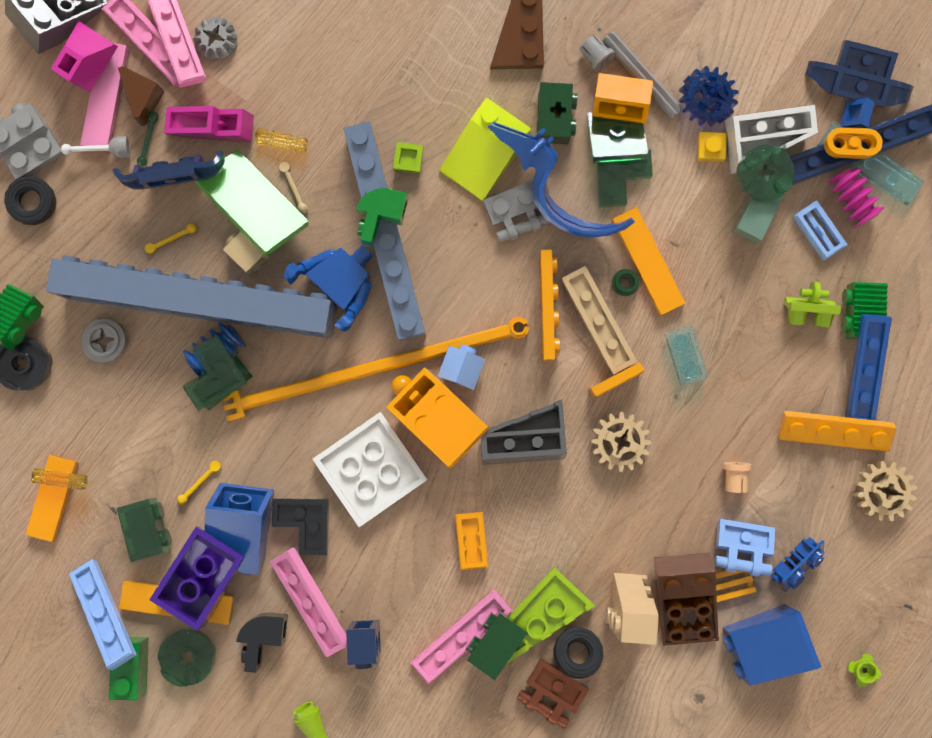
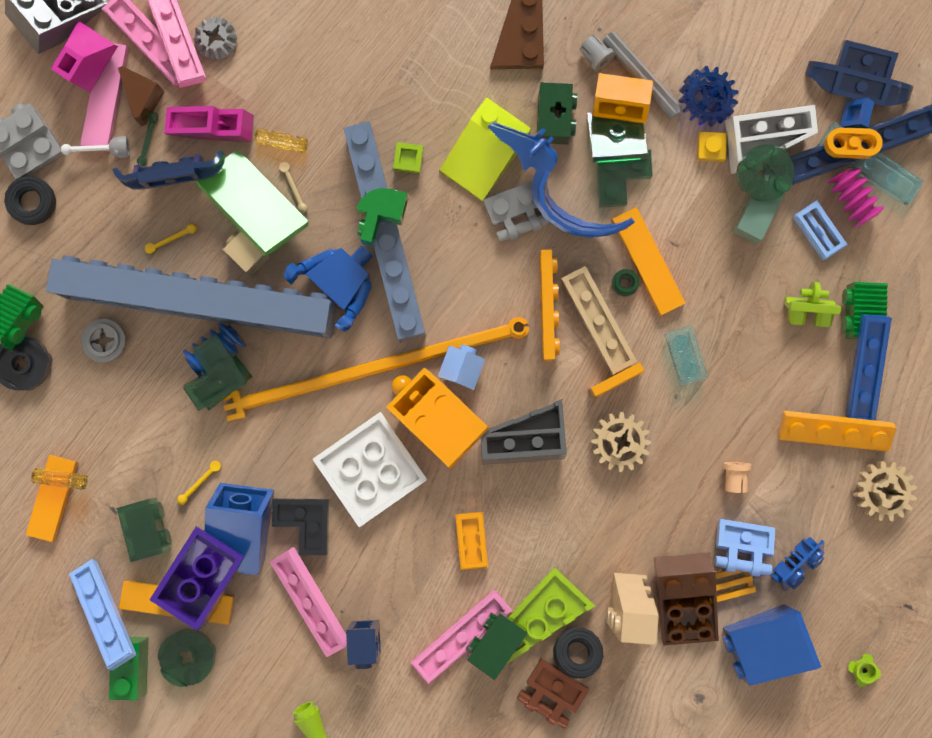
(261, 630): black brick -> none

